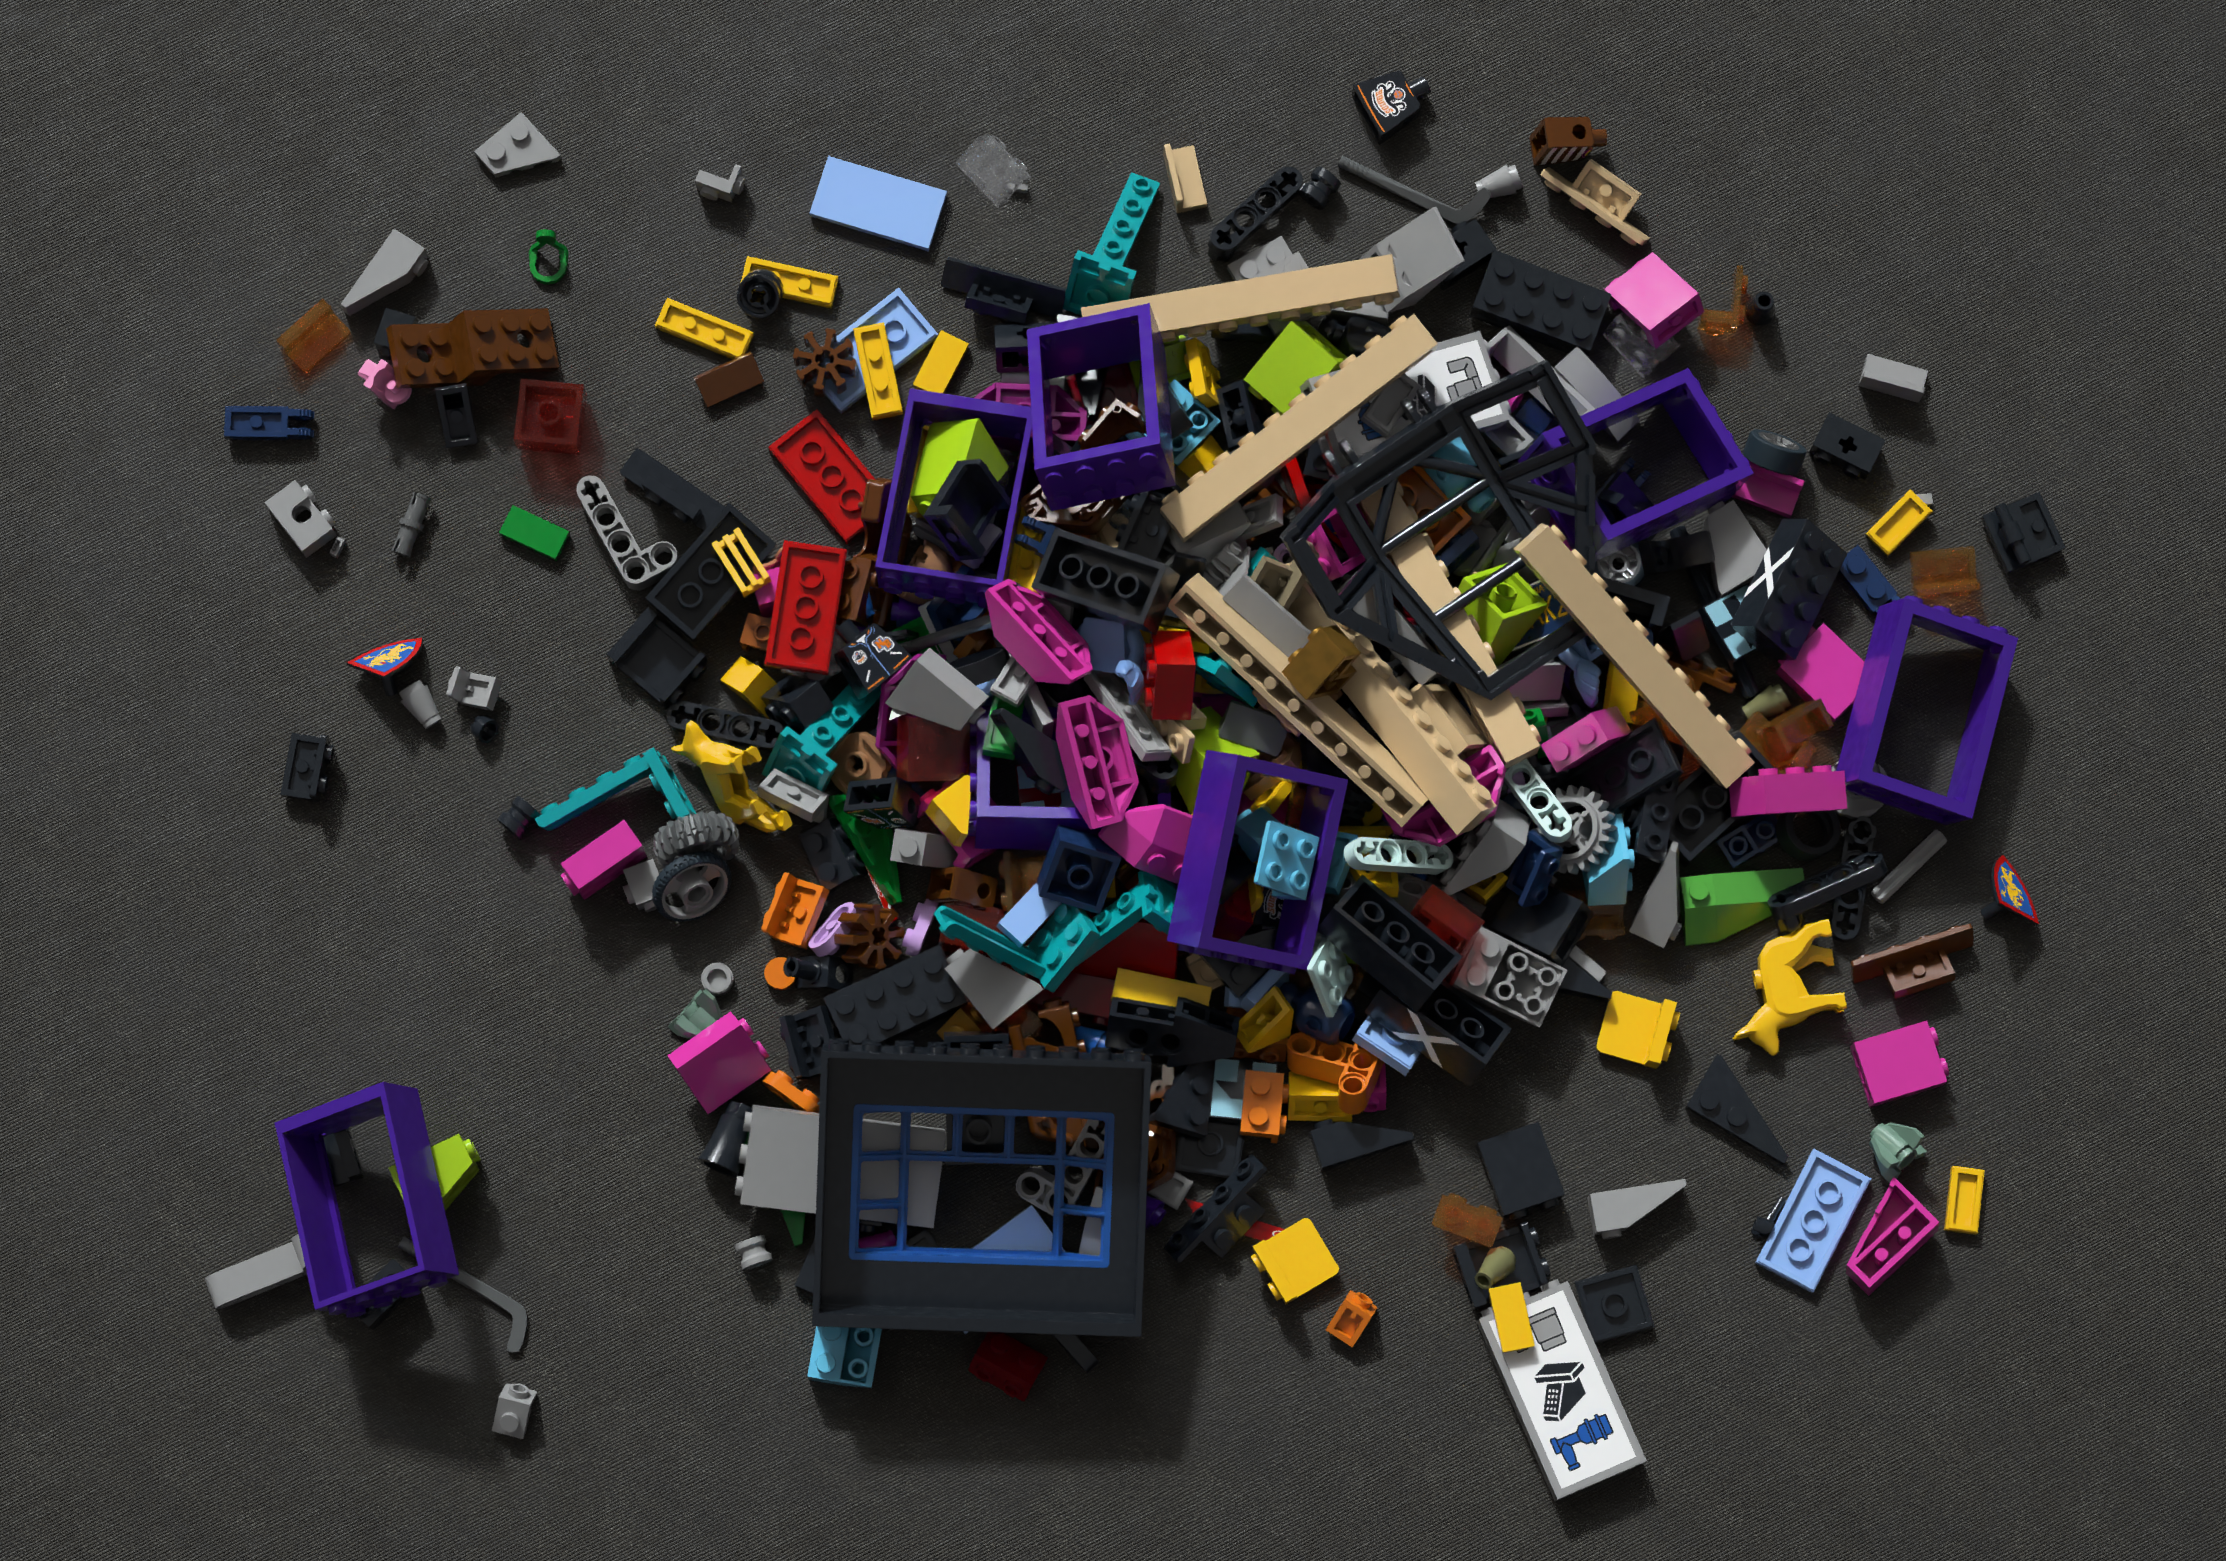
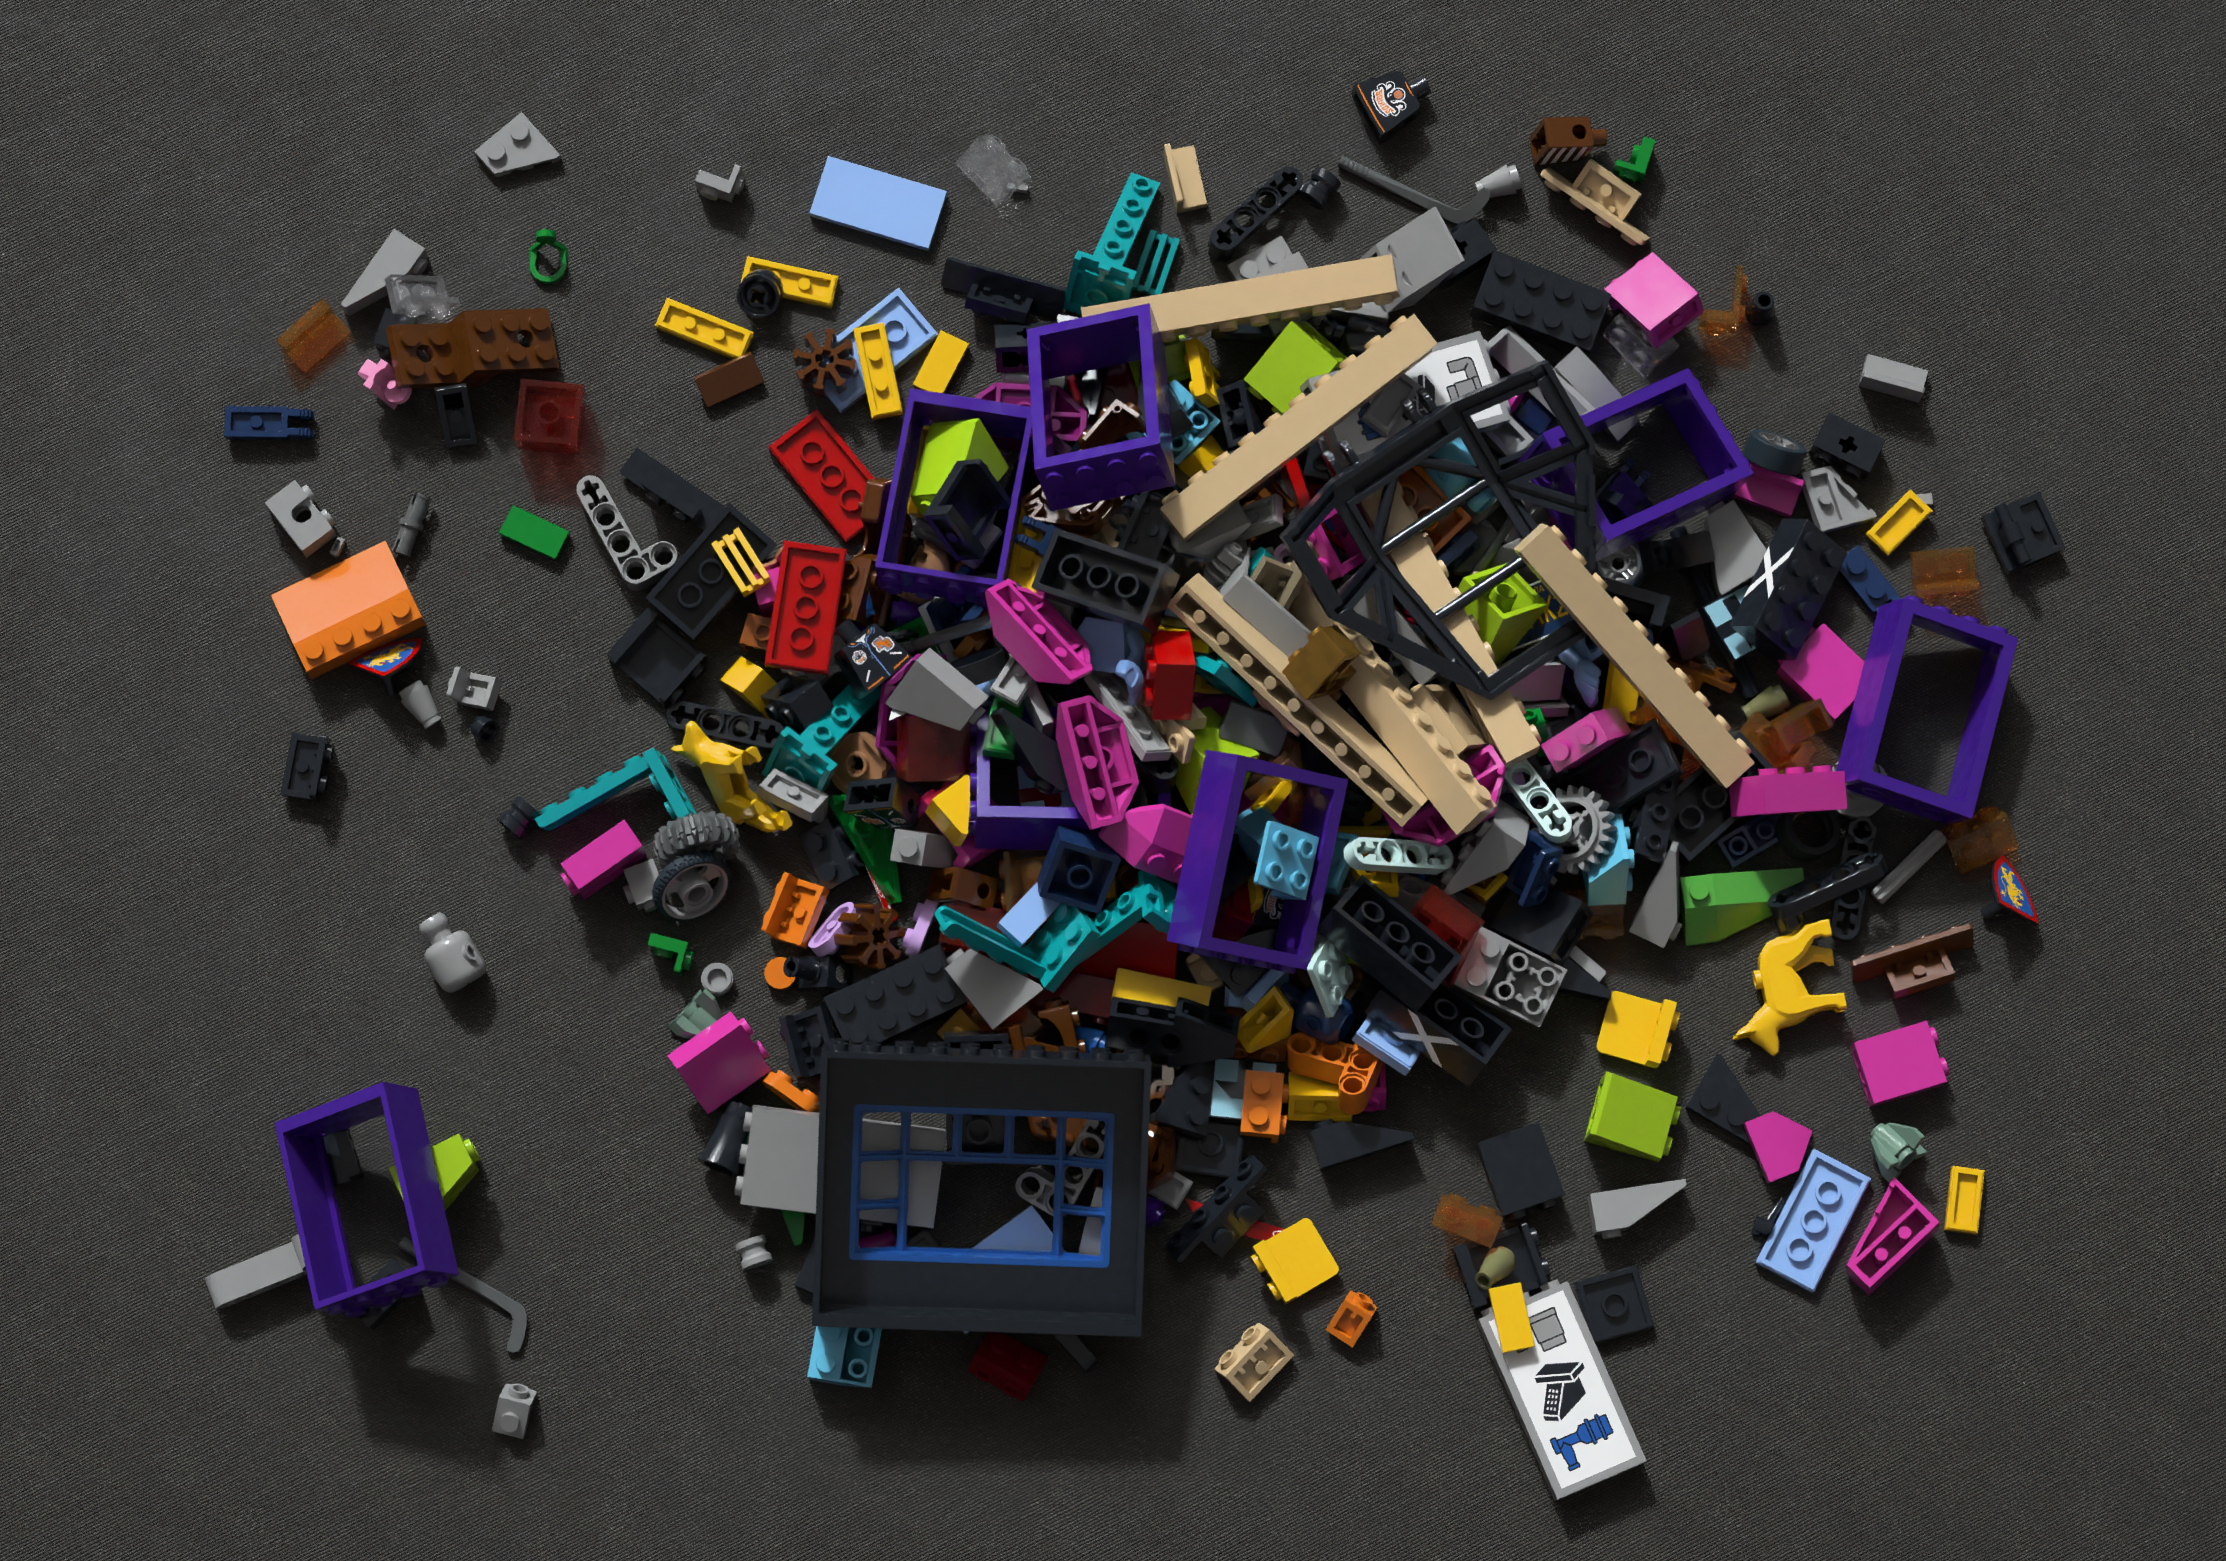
(348, 610): none -> orange slope
(419, 295): none -> clear bracket
(453, 956): none -> light grey piece
(667, 947): none -> green bracket
(1162, 239): none -> teal tile
(1253, 1361): none -> tan bracket
(1632, 1118): none -> lime slope
(1640, 158): none -> green bracket
(1777, 1144): none -> dark pink slope
(1832, 501): none -> light grey wing
(1980, 838): none -> clear orange bracket

